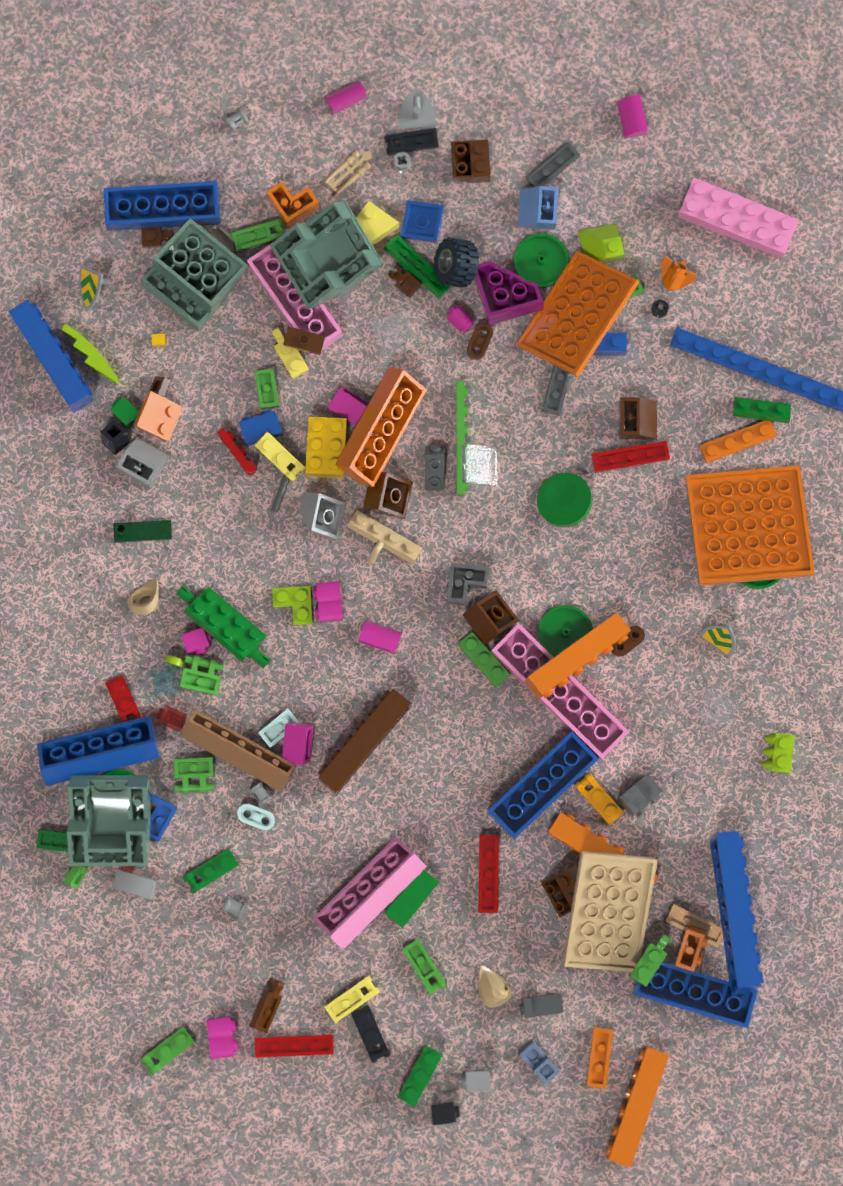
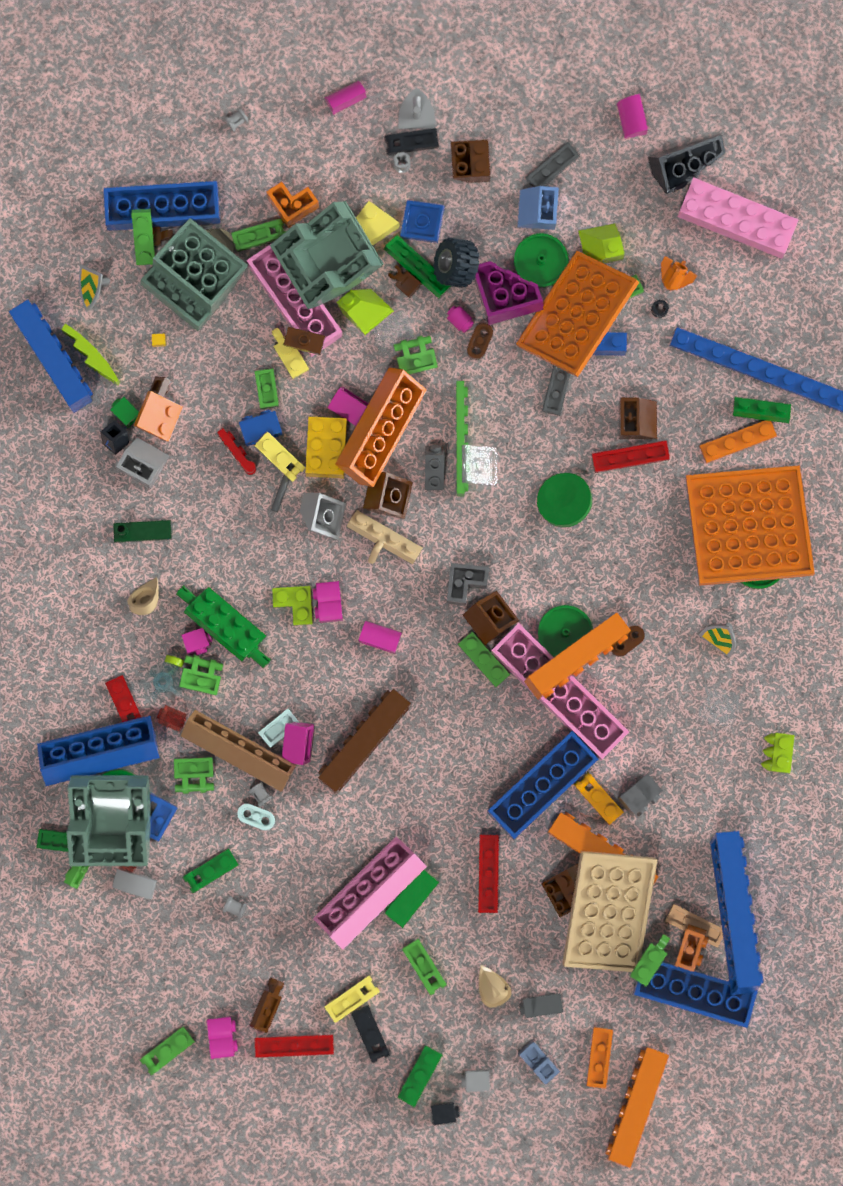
(143, 236): none -> bright green plate
(364, 309): none -> lime slope
(366, 156): tan piece -> none
(416, 361): none -> bright green plate
(680, 164): none -> black wedge

